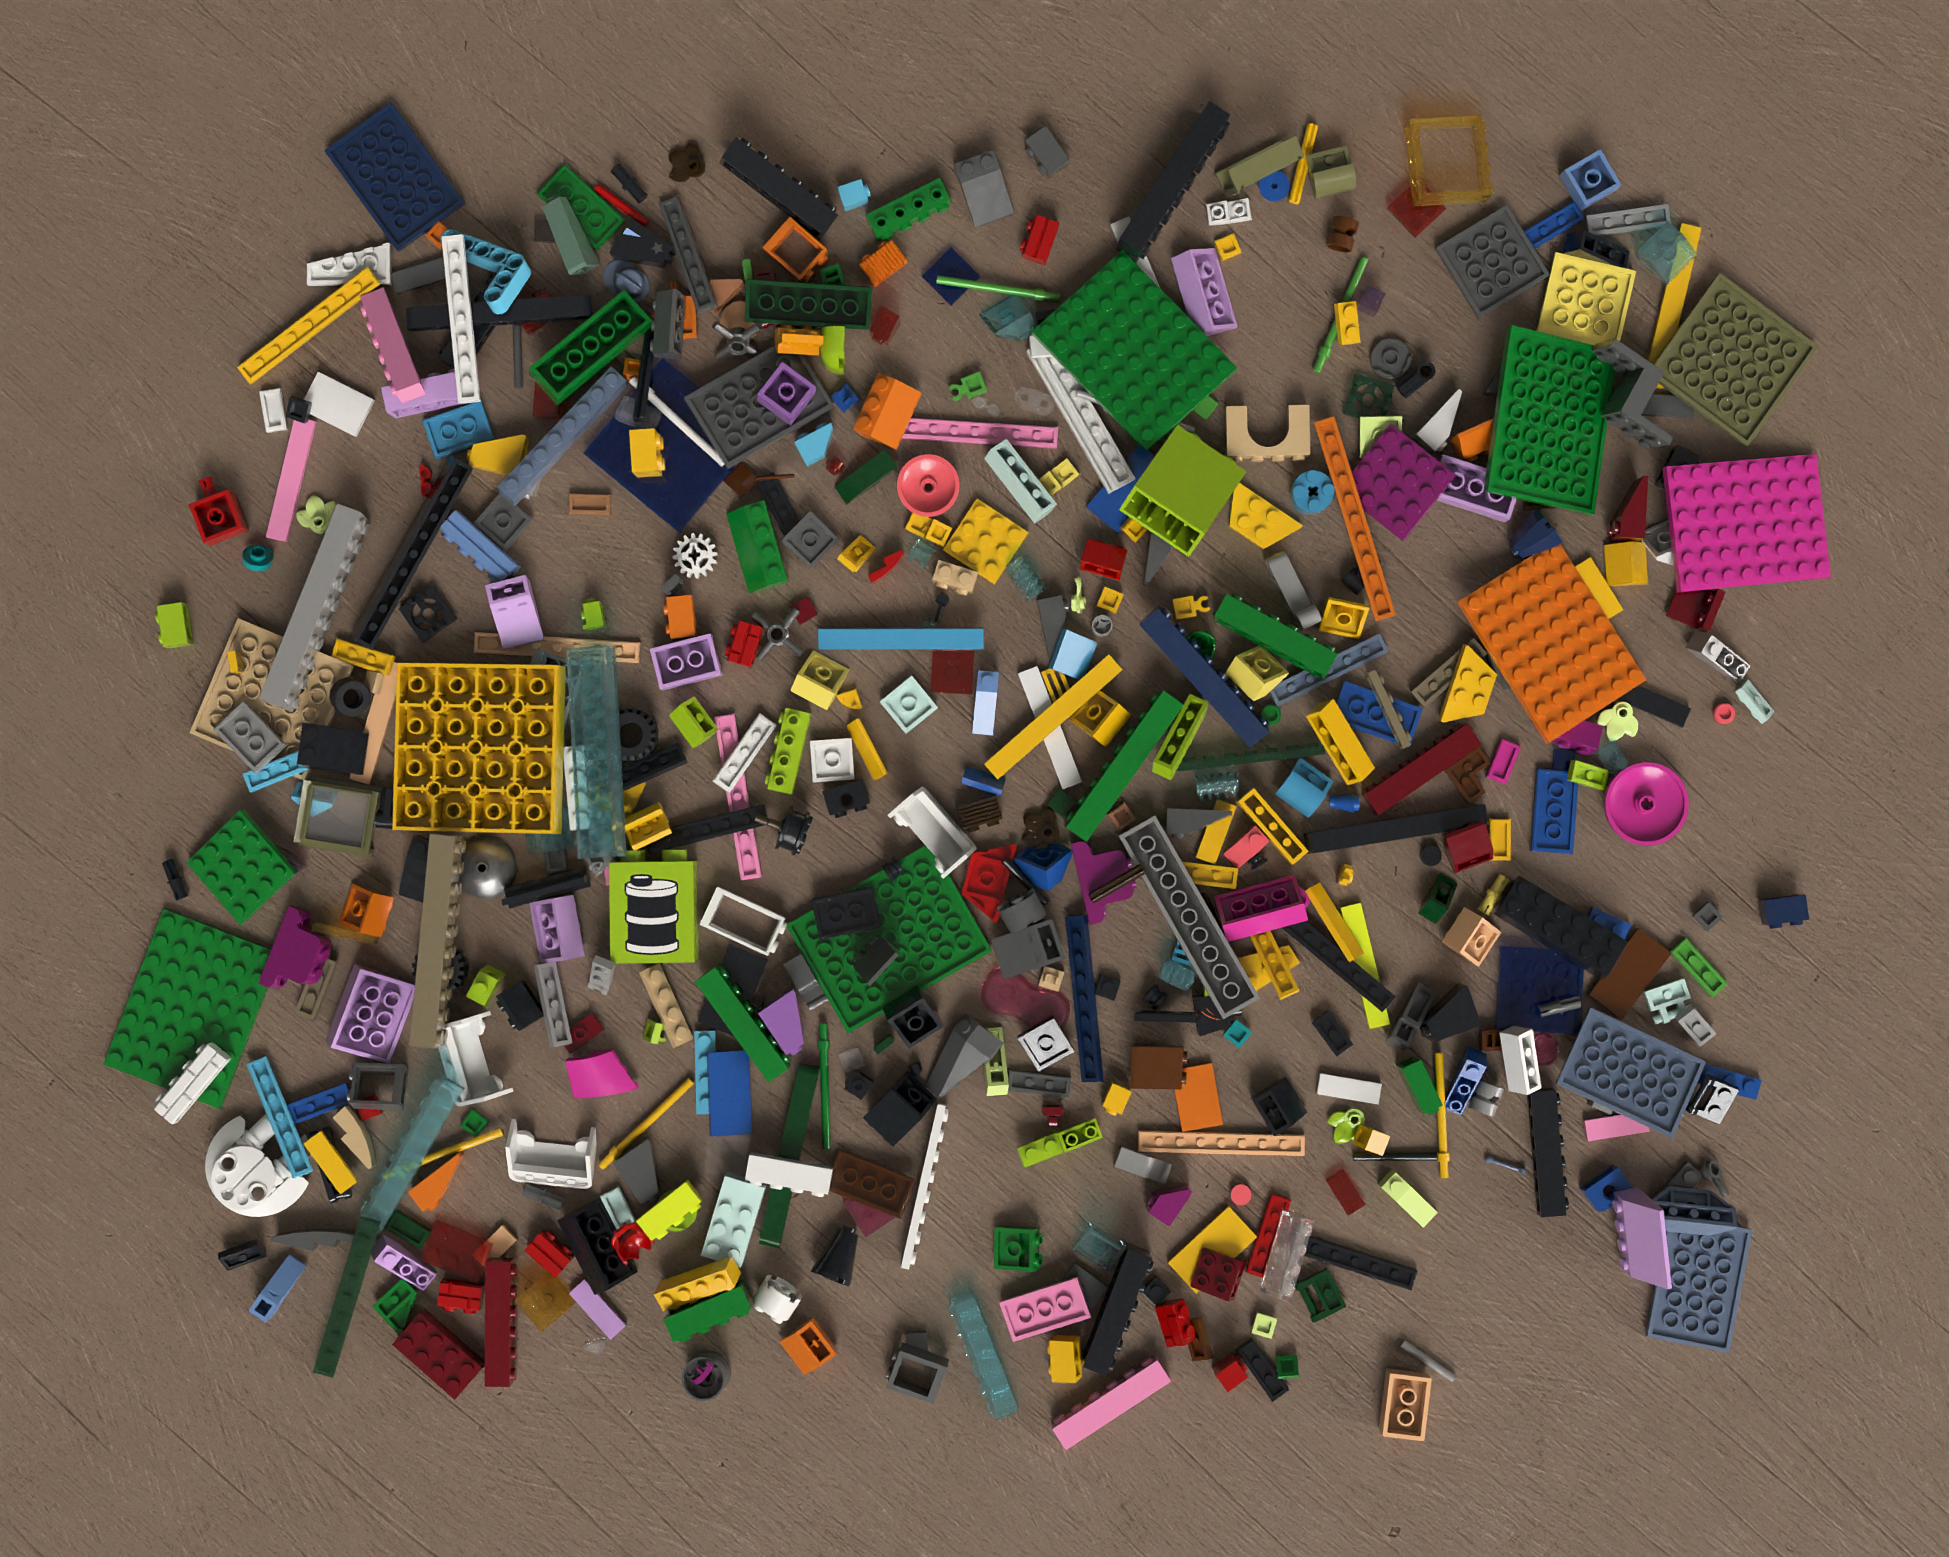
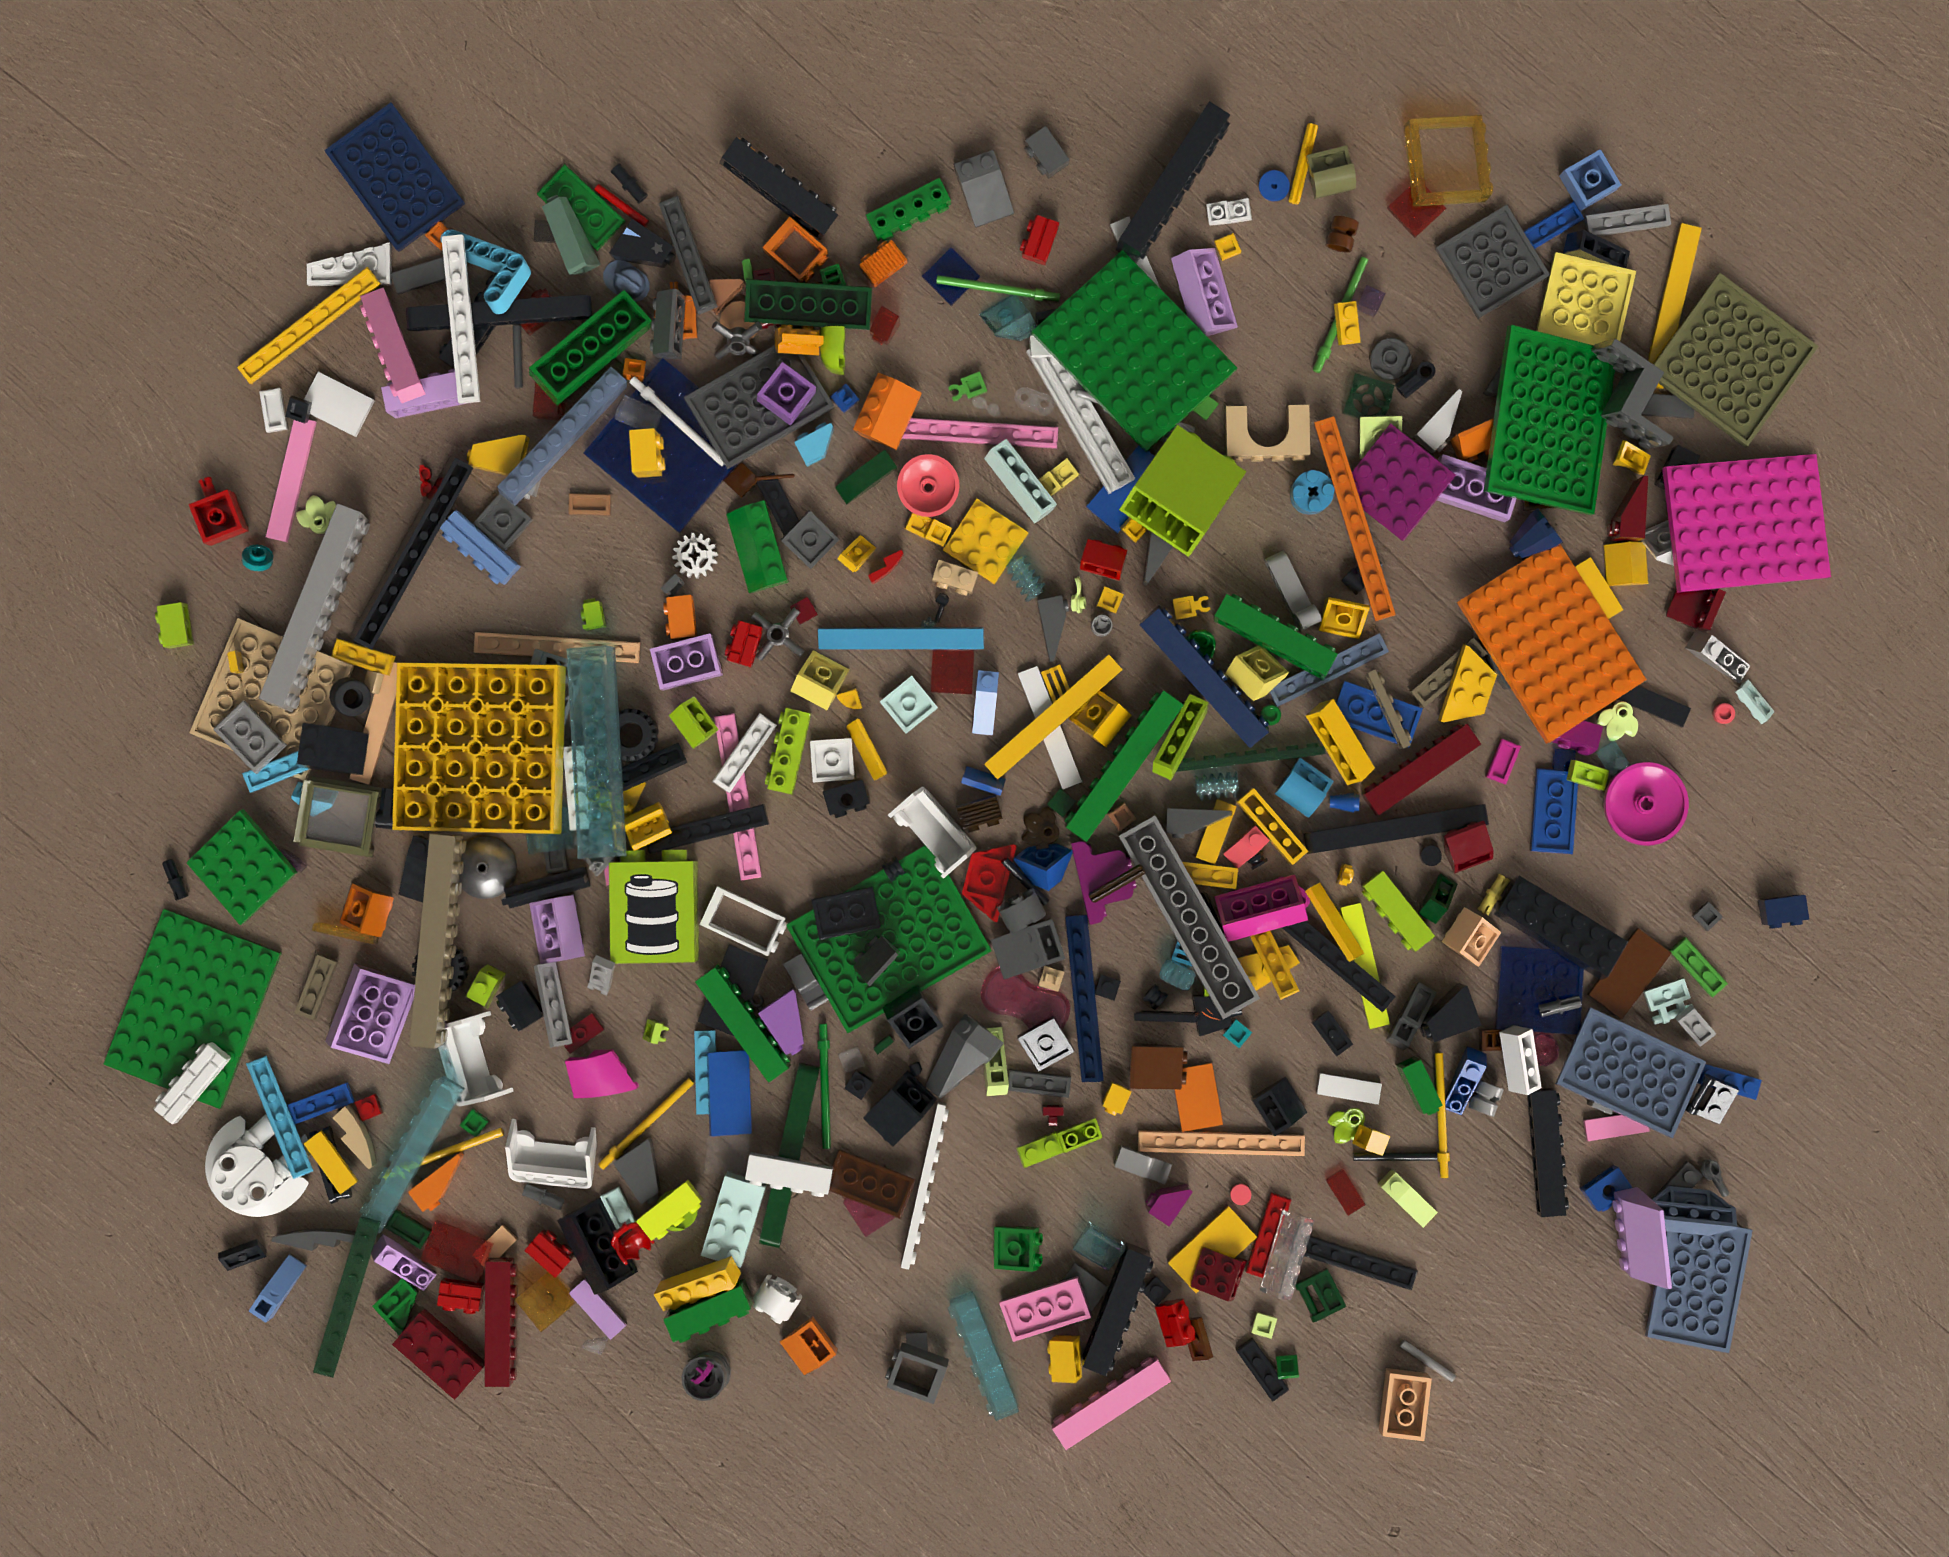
(296, 952): magenta brick -> none
(399, 1087): flat silver window -> none
(407, 612): black piece -> none
(458, 429): dark azure tile -> none
(514, 611): lavender slope -> none
(643, 379): black axle -> none
(666, 1005): tan plate -> none
(683, 163): dark brown plate -> none
(791, 829): black wheel -> none
(835, 466): clear red plate -> none
(838, 1257): black cone -> none
(854, 194): medium azure brick -> none
(922, 552): clear light blue tile -> none
(1072, 654): tile -> none
(1230, 1371): red brick -> none
(1259, 165): olive piece -> none
(1259, 519): yellow wing -> none
(1397, 910): none -> lime brick
(1463, 772): reddish brown plate -> none
(1489, 1159): sand blue hinge -> none
(1500, 837): yellow tile -> none
(1610, 922): blue plate -> none
(1631, 458): none -> yellow slope
(1666, 253): clear light blue slope -> none

